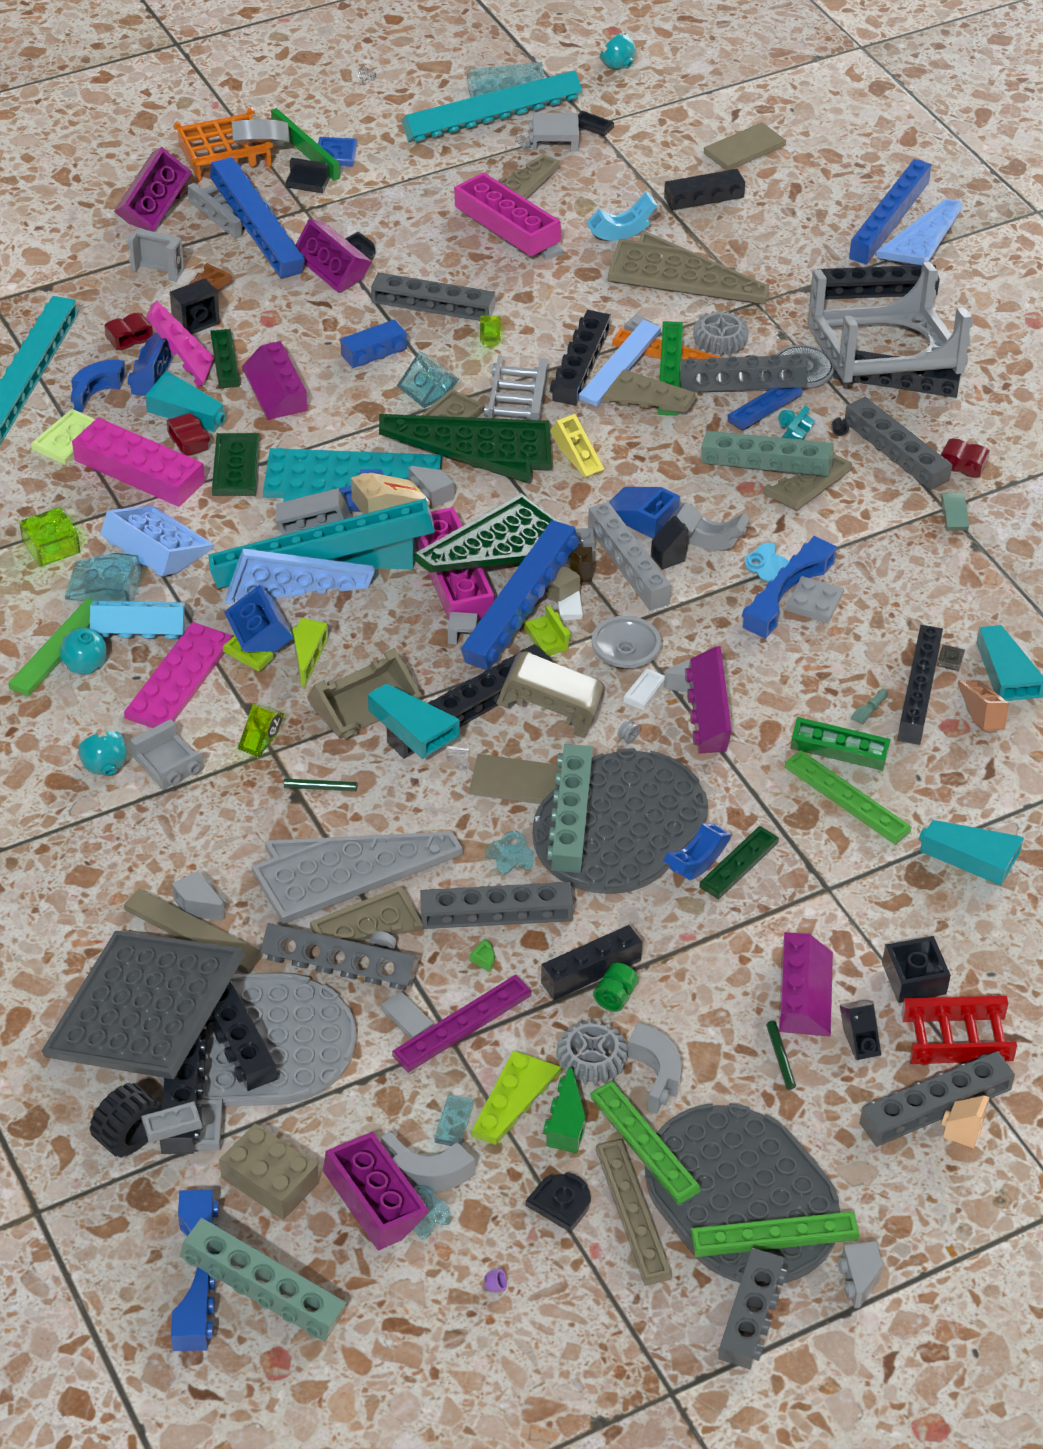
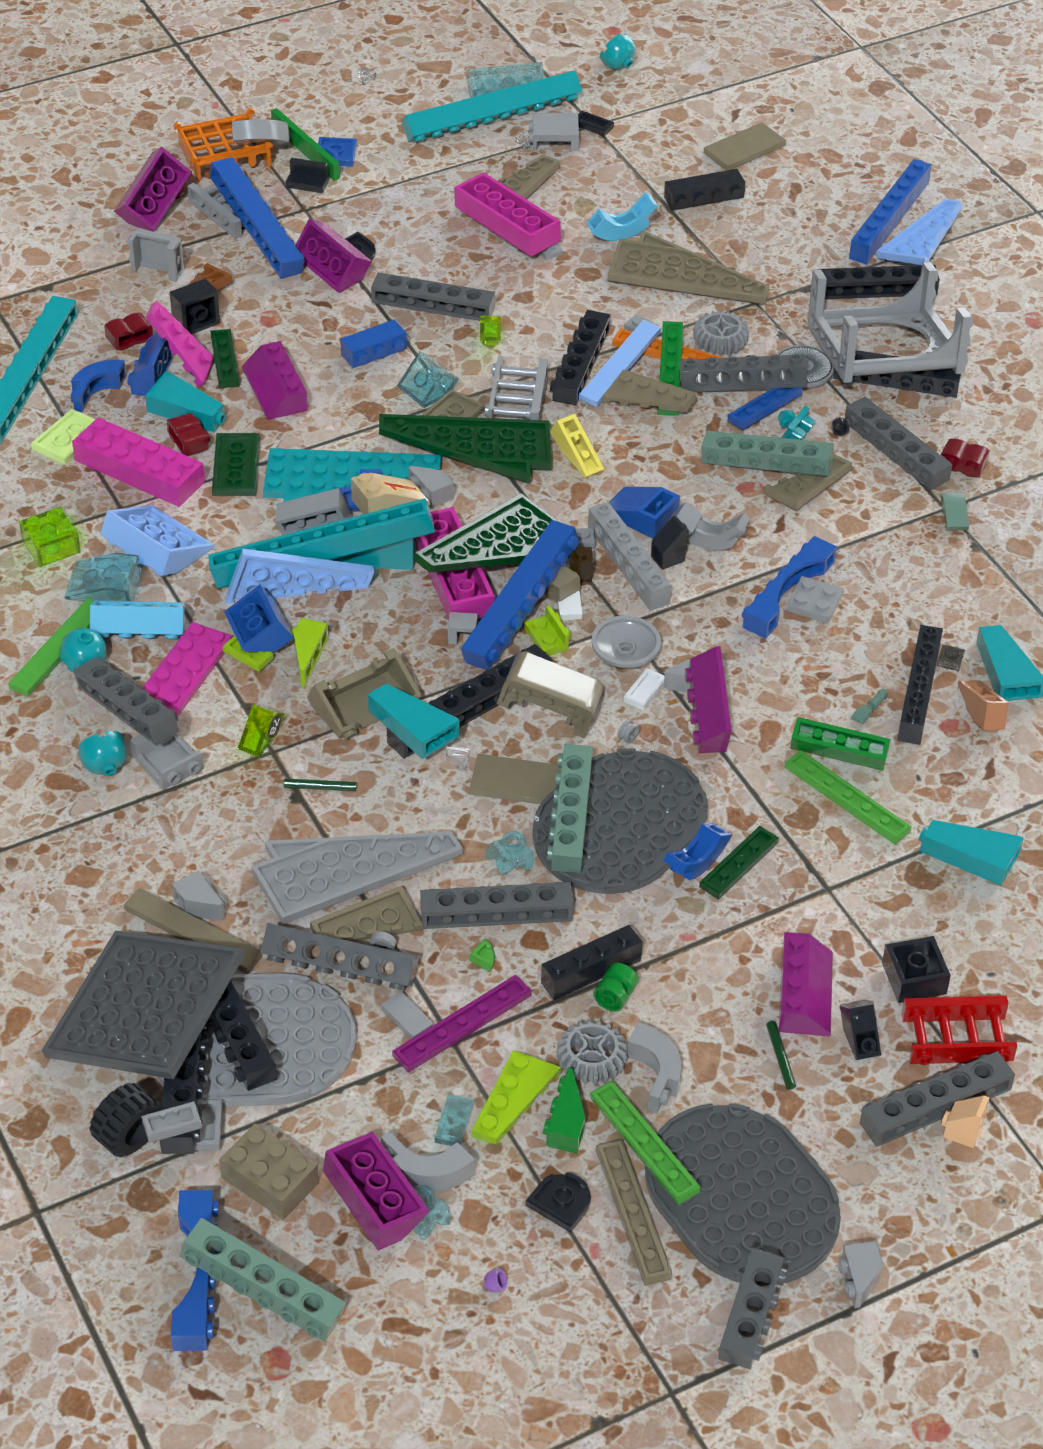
(127, 700): none -> dark grey brick
(768, 562): medium azure plate -> none
(774, 1234): bright green tile -> none

